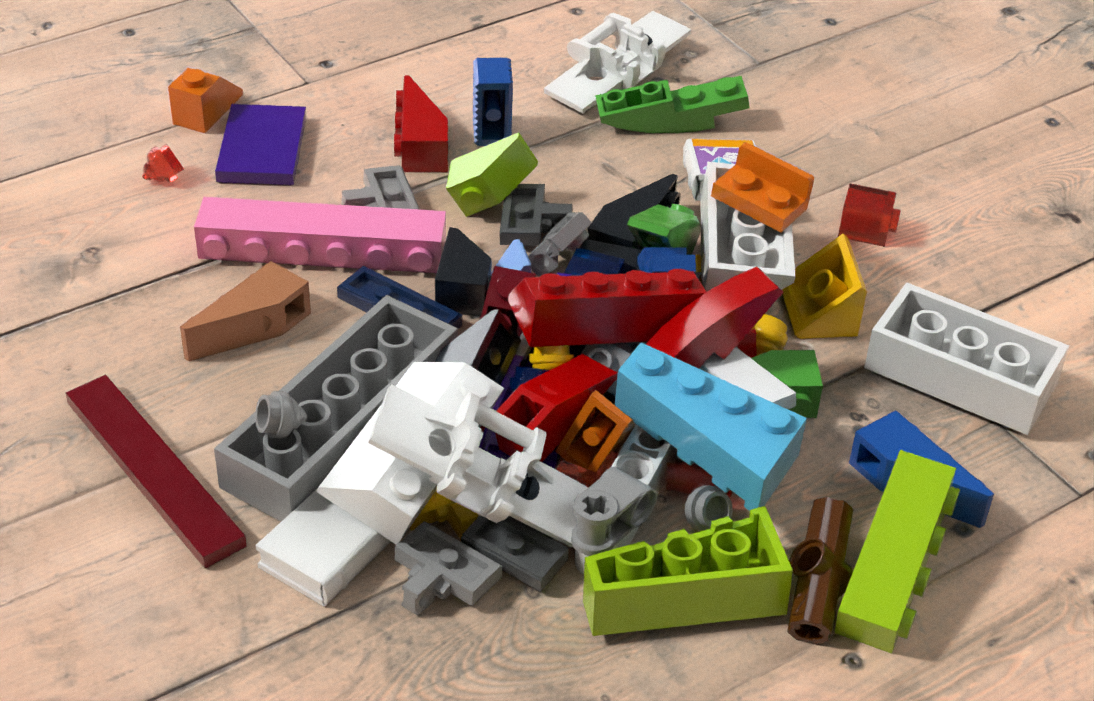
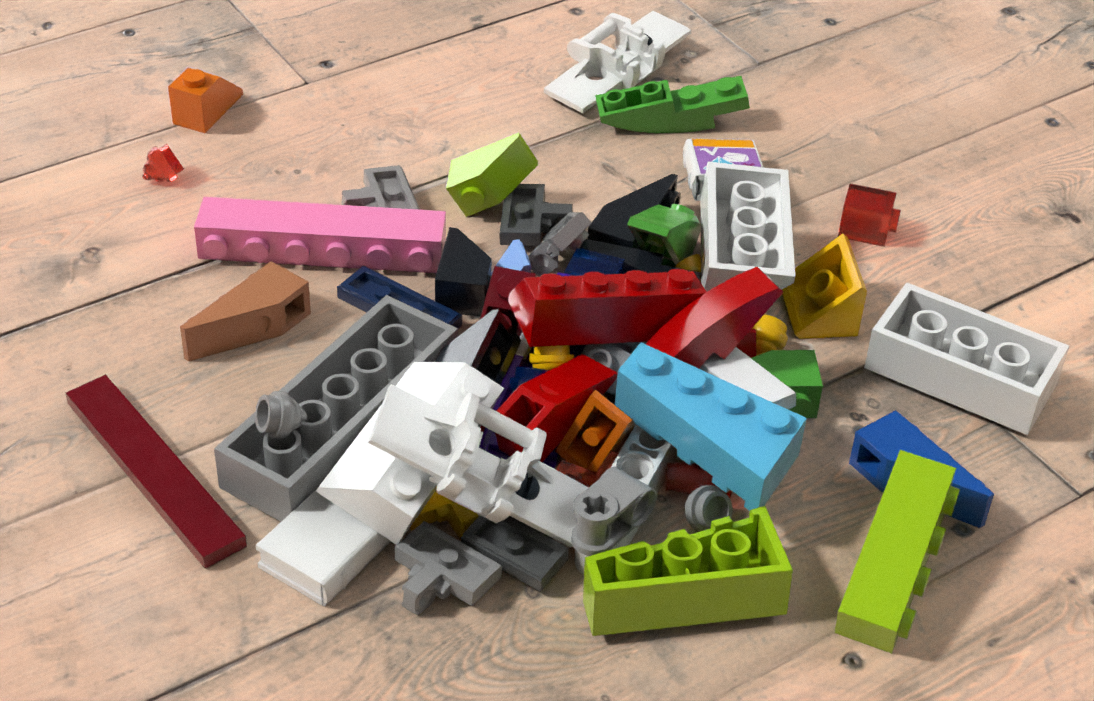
(261, 144): dark purple tile -> none
(419, 131): red slope -> none
(492, 100): blue brick -> none
(665, 259): blue slope -> none
(765, 188): orange bracket -> none
(820, 570): reddish brown piece -> none

